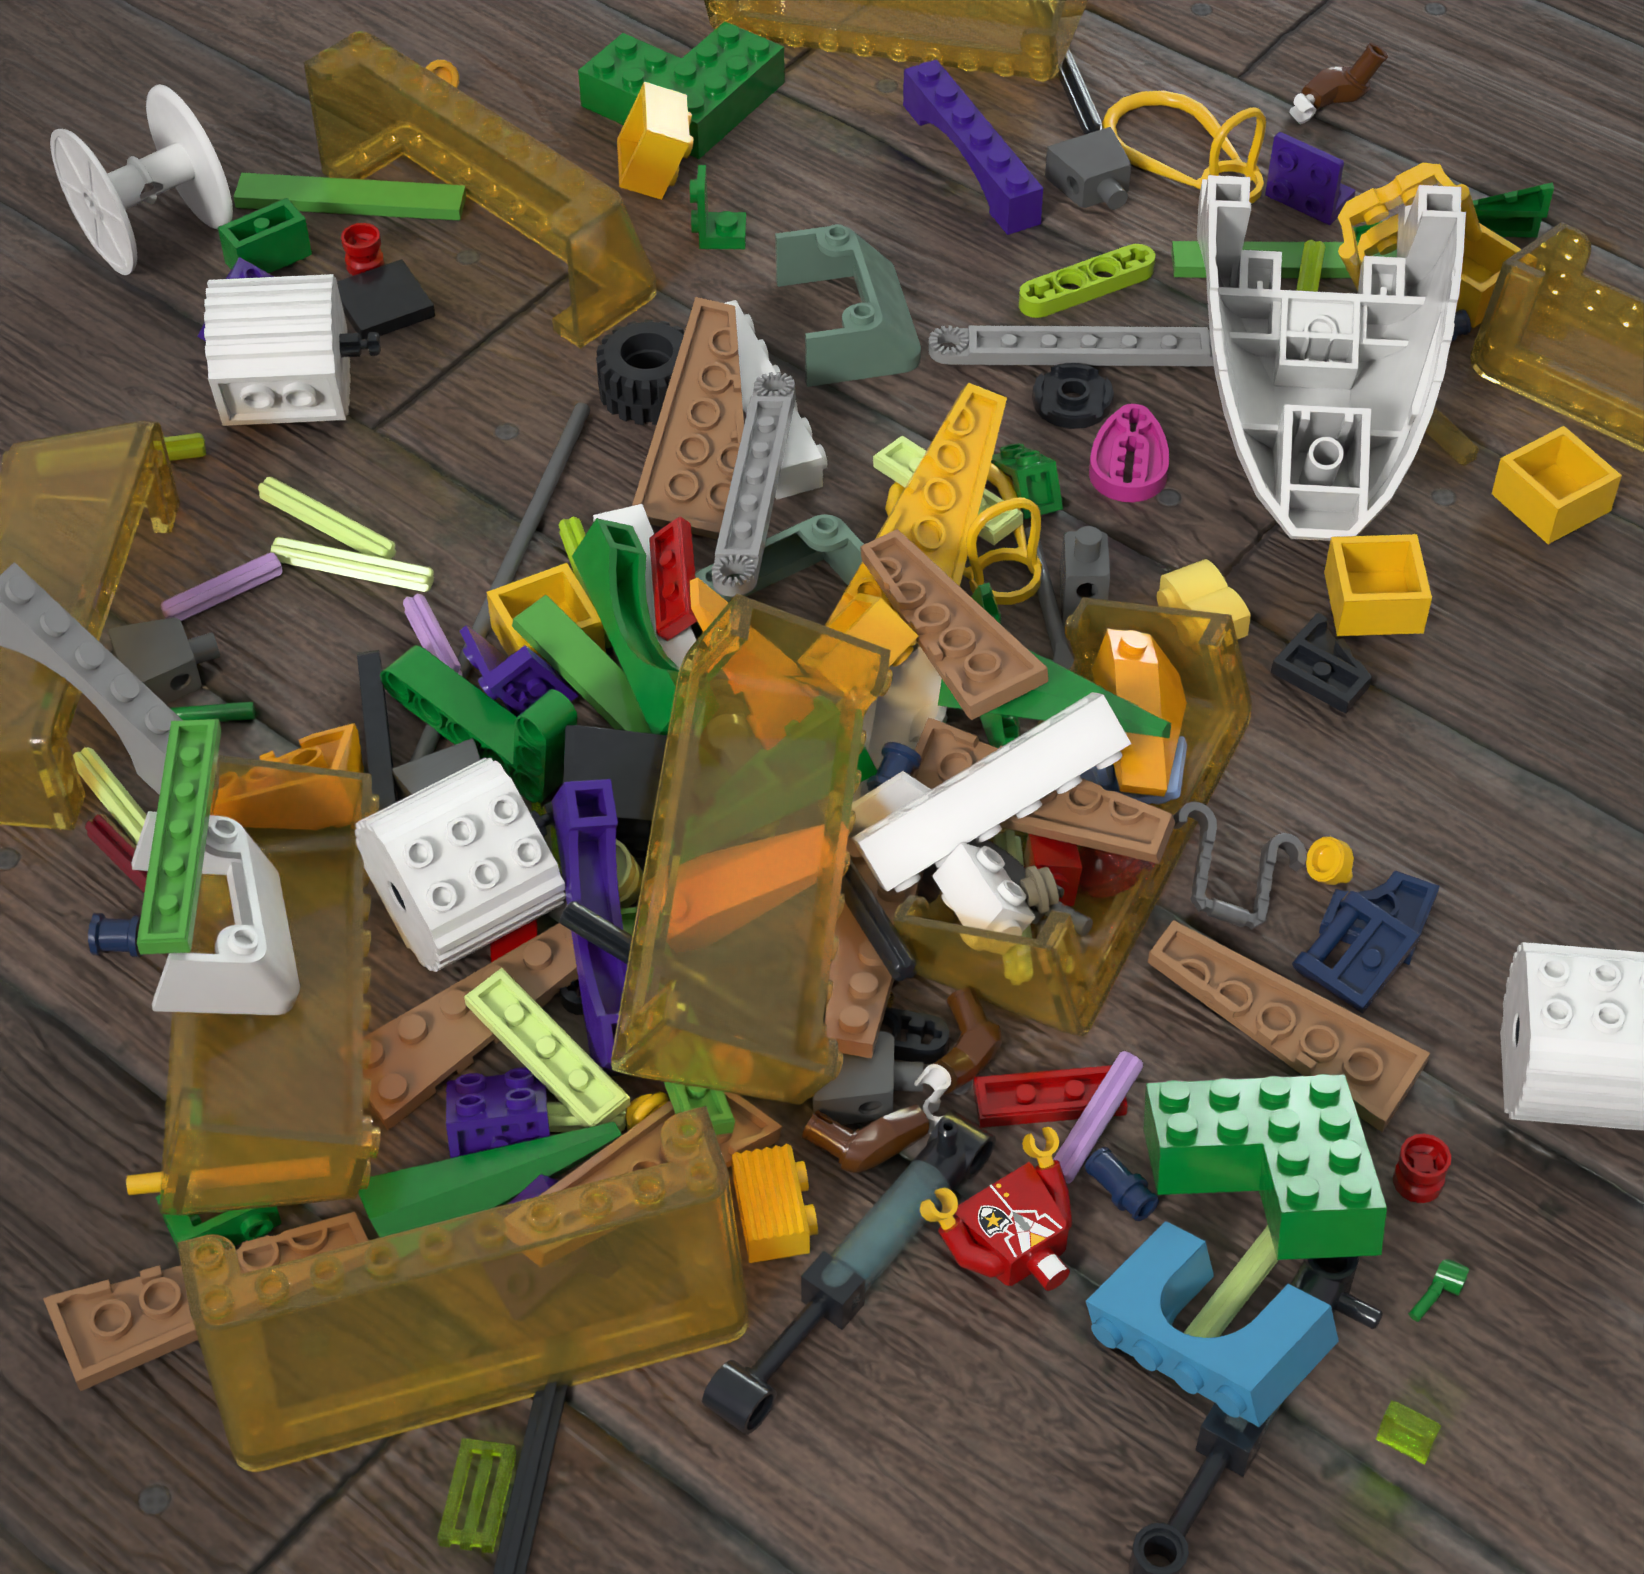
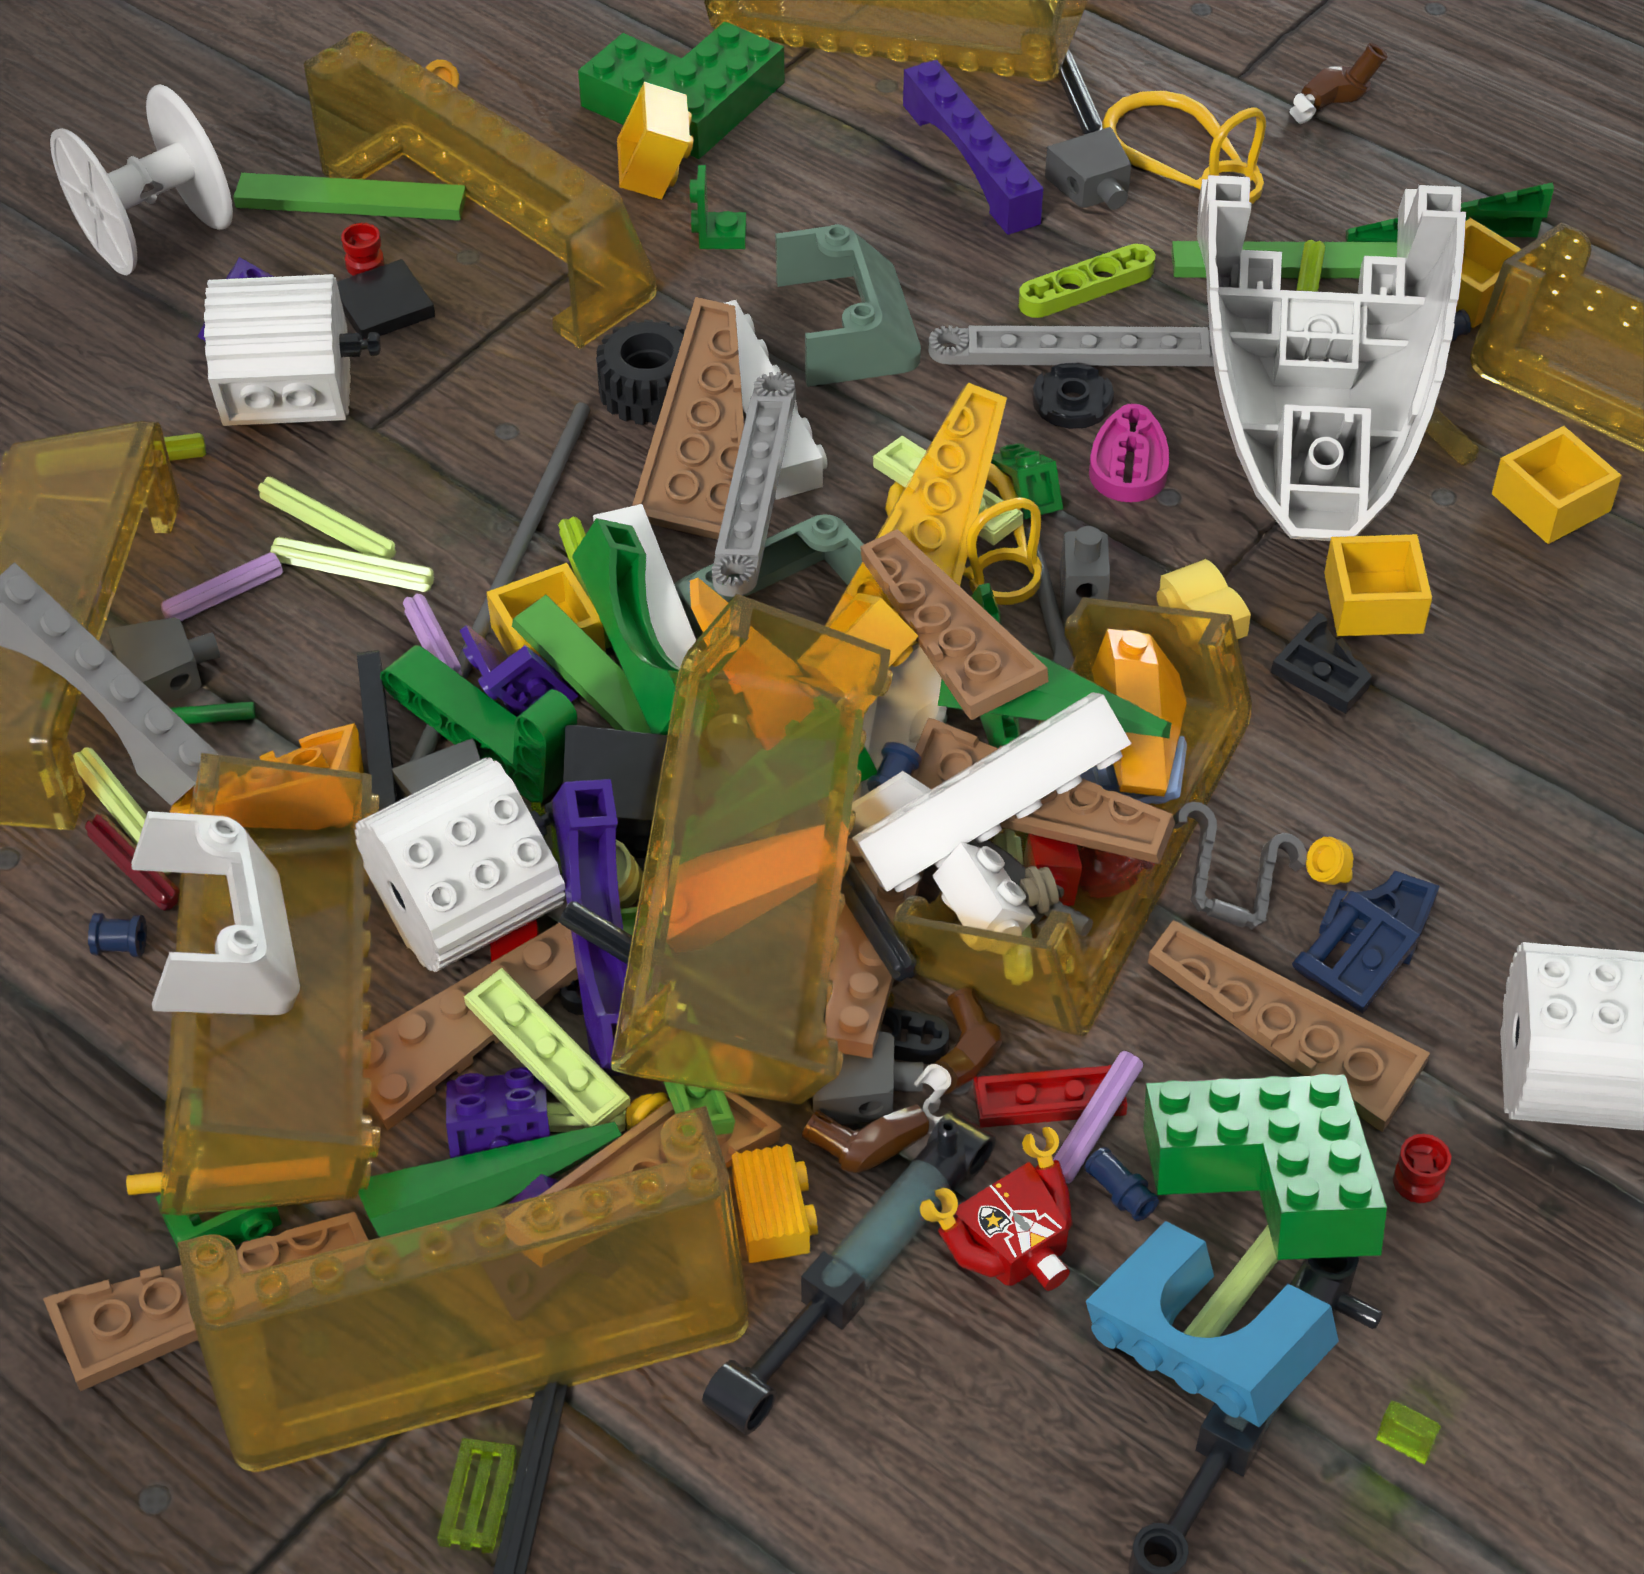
(179, 838): bright green tile -> none
(267, 237): green brick -> none
(671, 575): red tile -> none
(1306, 179): dark purple bracket -> none
(1375, 206): yellow piece -> none
(1449, 1277): green hand -> none

